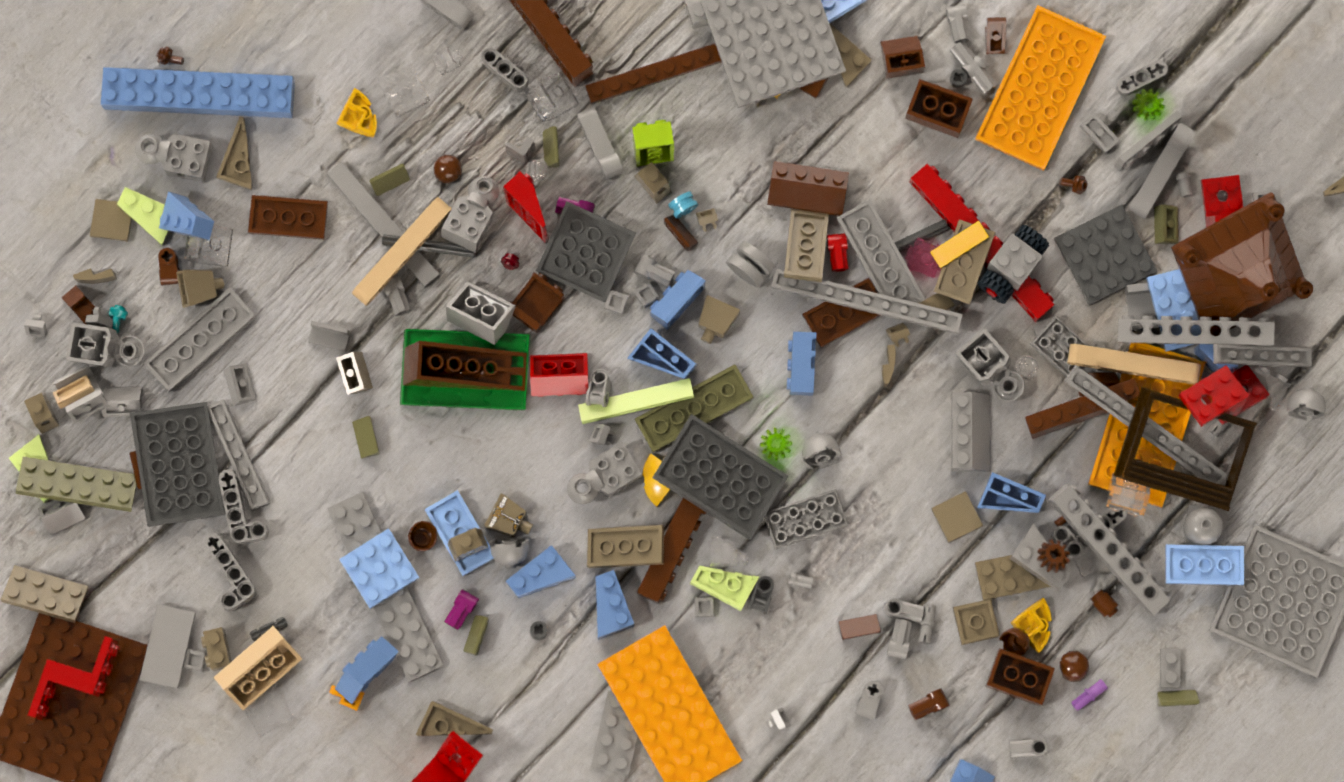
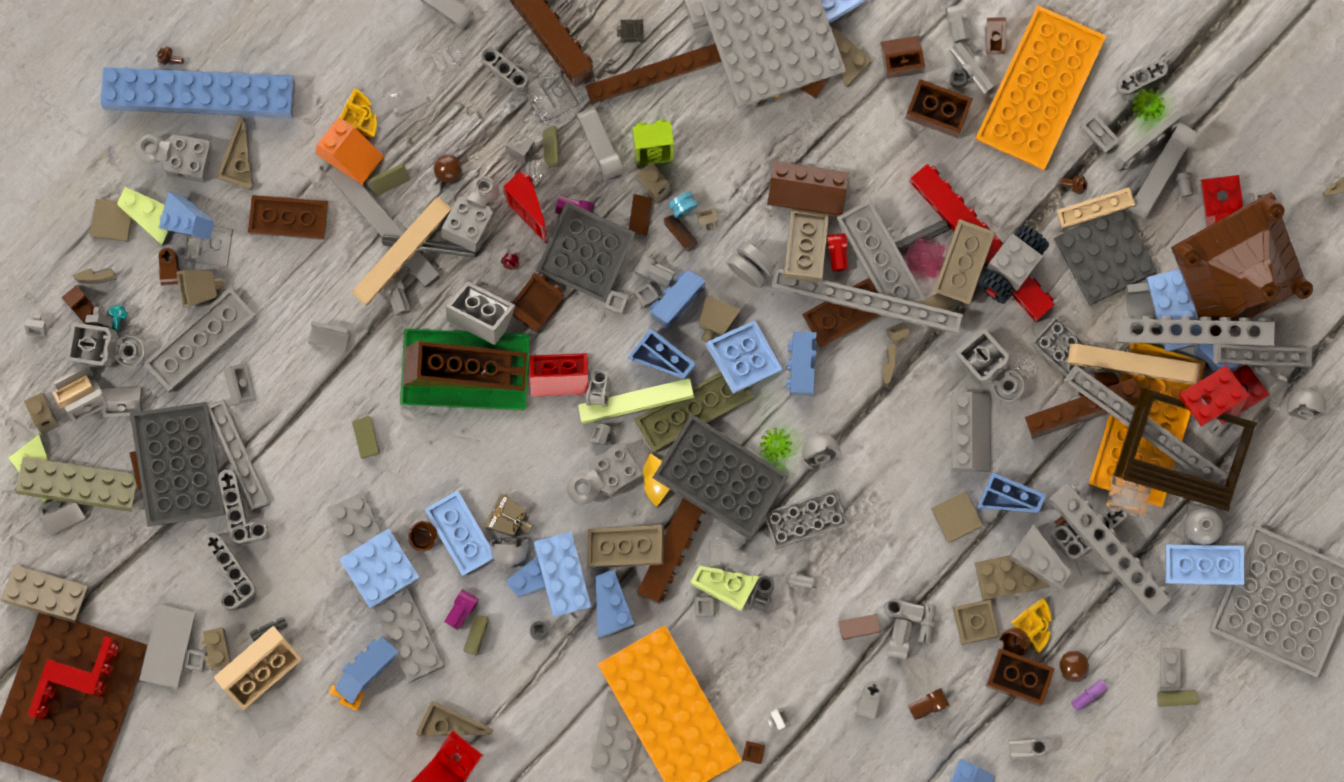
(349, 151): none -> orange slope
(354, 372): dark tan brick -> none
(467, 544): dark tan torso -> none
(562, 574): none -> light blue plate
(631, 31): none -> clear smoke brick
(640, 214): none -> reddish brown slope
(743, 356): none -> light blue plate
(753, 752): none -> reddish brown tile
(959, 244): yellow tile -> none
(1055, 548): reddish brown gear -> none
(1096, 208): none -> tan tile
(1104, 603): reddish brown brick -> none
(1166, 224): olive slope -> none

